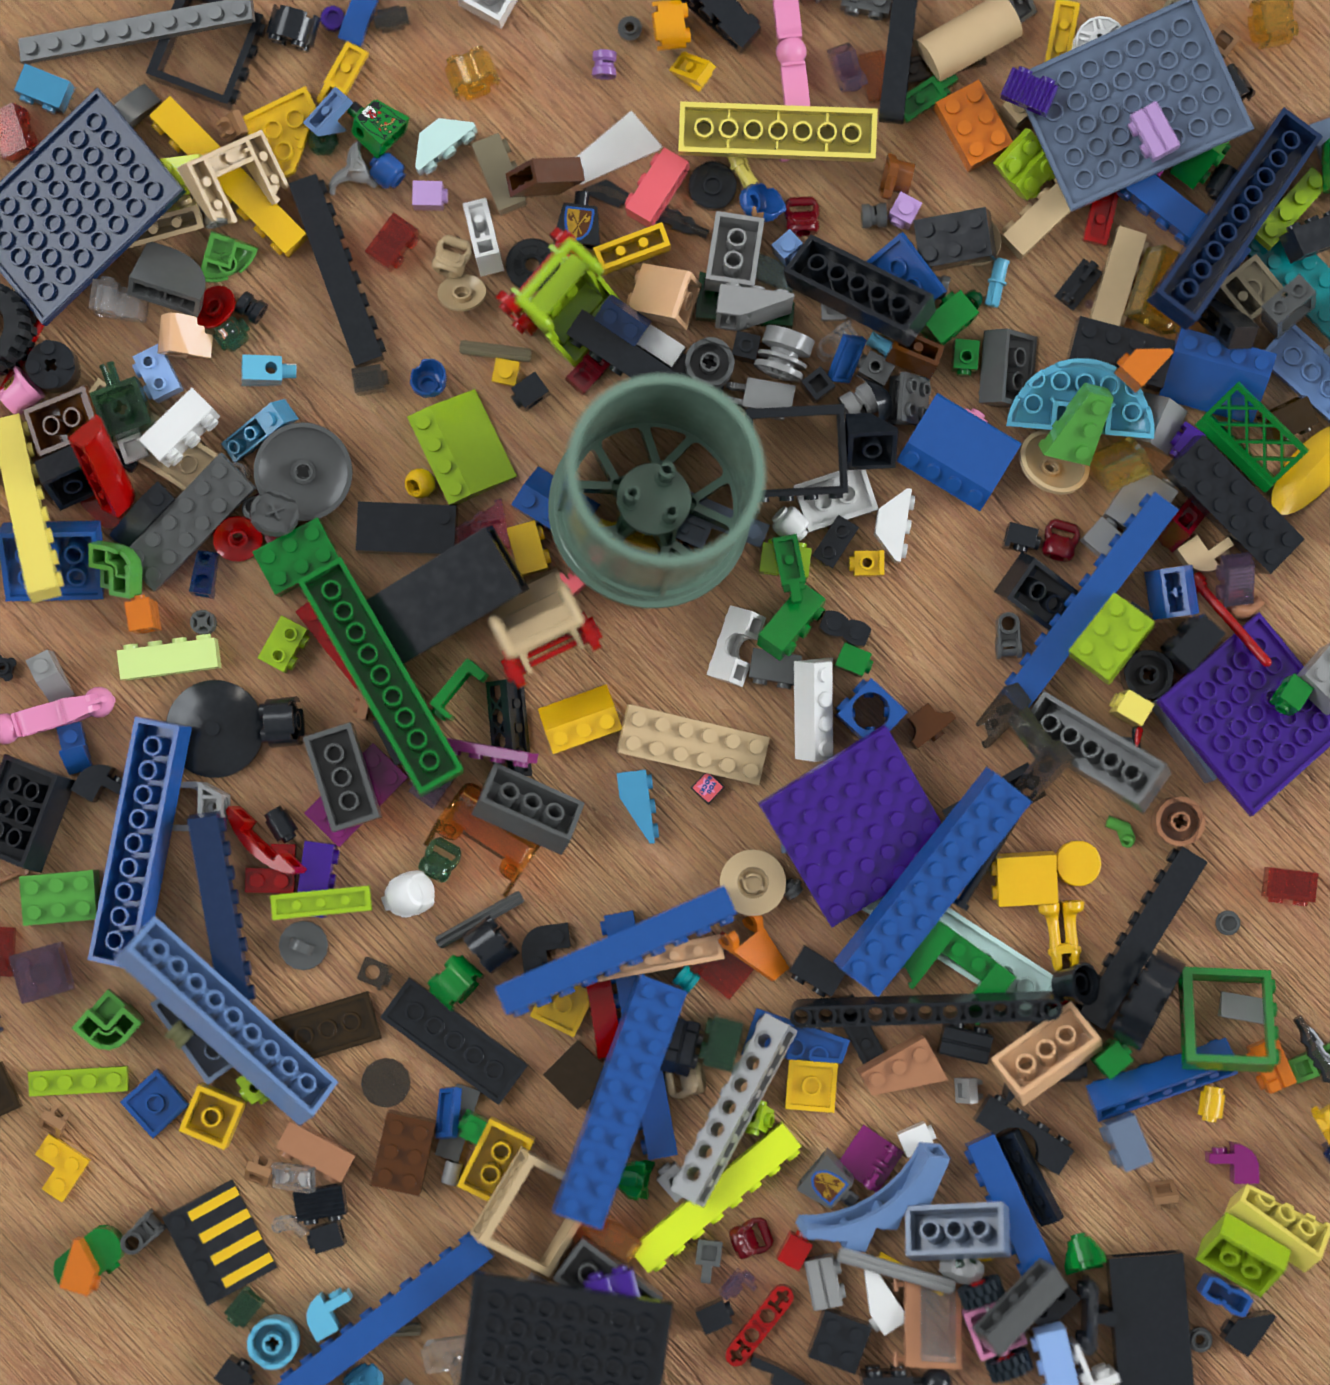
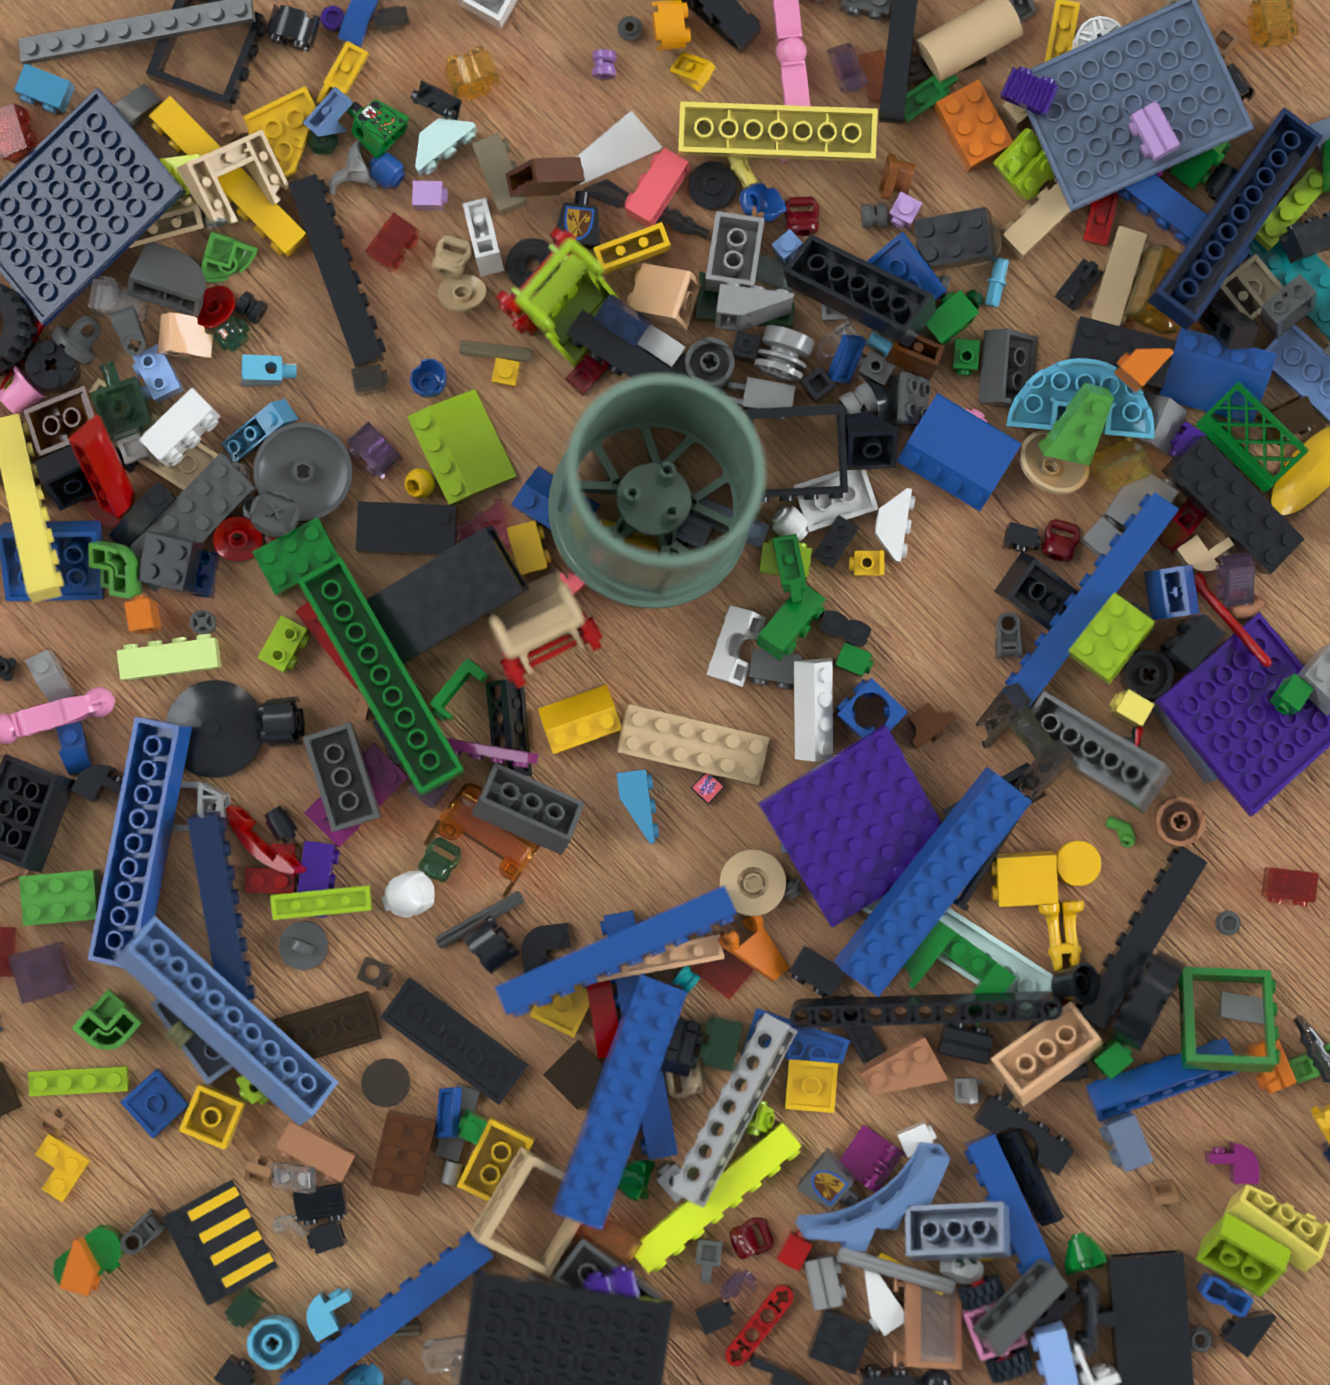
(76, 342): none -> dark grey tile
(128, 326): none -> dark grey piece
(170, 561): none -> black brick
(374, 450): none -> clear purple brick
(437, 100): none -> black hinge
(455, 982): green brick -> none
(529, 392): black brick -> none
(1211, 1103): yellow brick -> none

